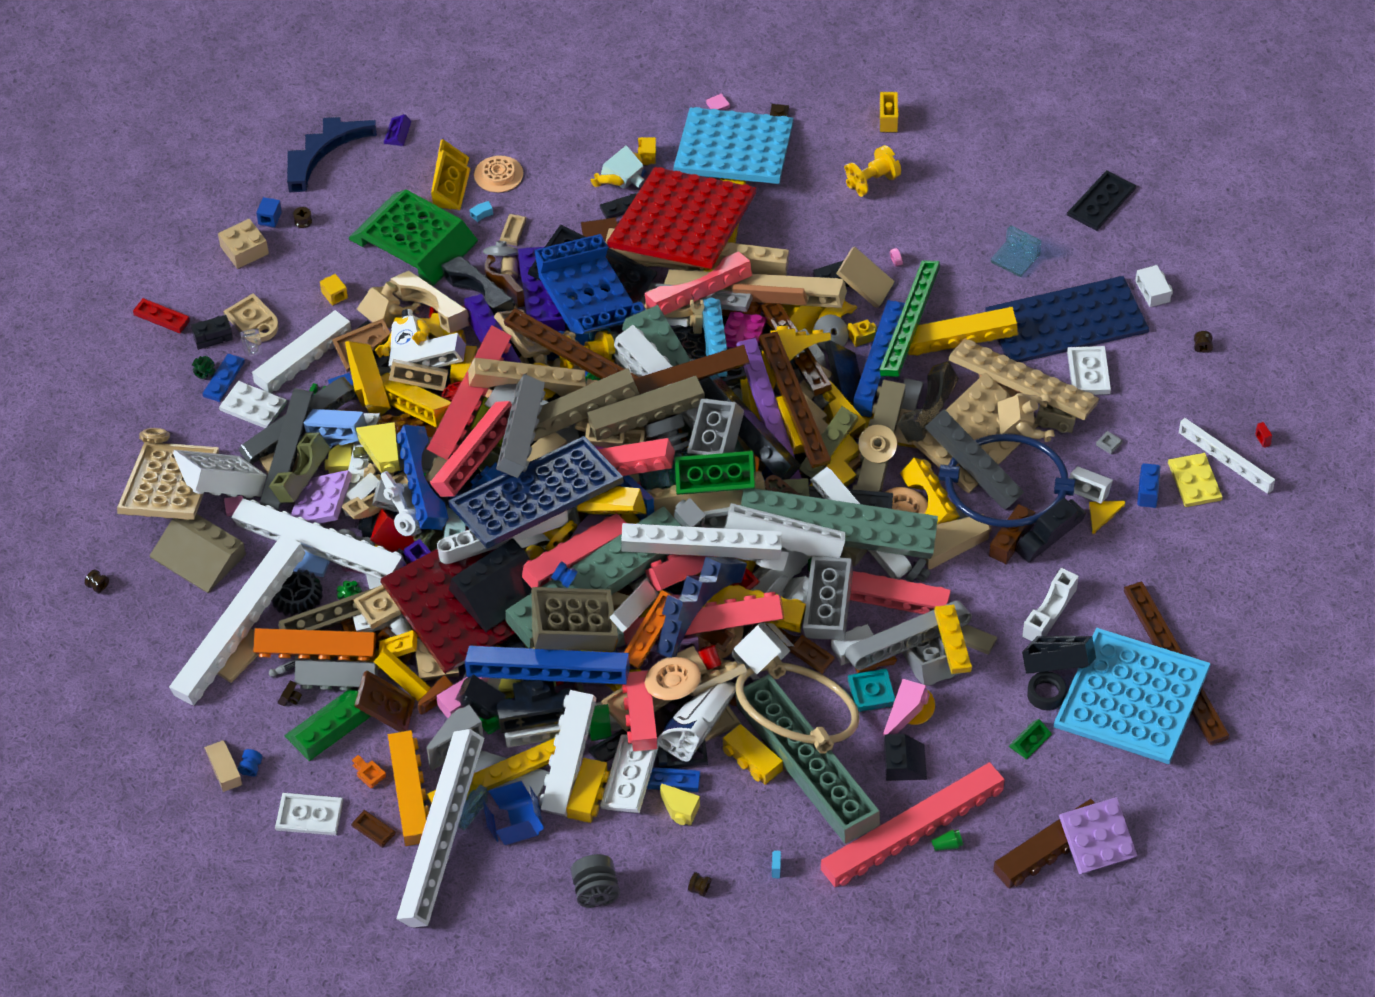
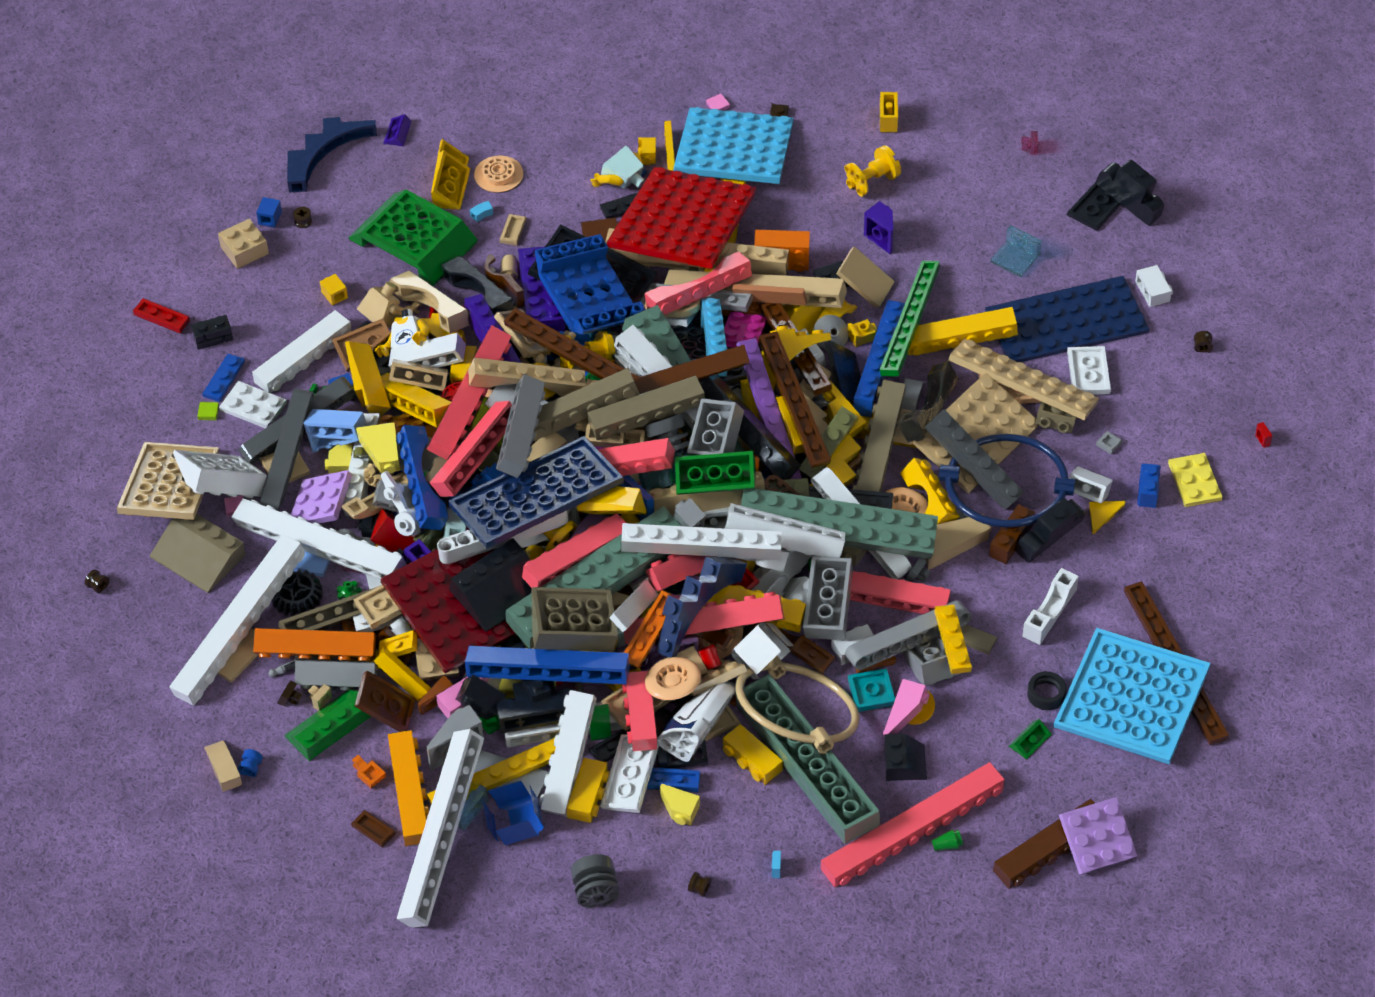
(154, 435): tan gear -> none
(203, 367): dark green gear -> none
(208, 411): none -> lime tile
(251, 343): clear plate -> none
(253, 314): tan plate -> none
(309, 814): white tile -> none
(311, 452): olive arch -> none
(320, 697): none -> tan tile
(364, 487): white sticker -> none
(500, 249): light grey dish -> none
(564, 574): blue wheel -> none
(669, 145): none -> yellow tile
(696, 319): tan plate -> none
(795, 241): none -> orange brick
(877, 453): tan dish -> none
(879, 226): none -> dark purple slope
(896, 257): bright pink tile -> none
(1017, 415): tan torso -> none
(1030, 143): none -> clear pink tile
(1058, 653): black wedge -> none
(1132, 189): none -> black brick
(1226, 456): white tile -> none

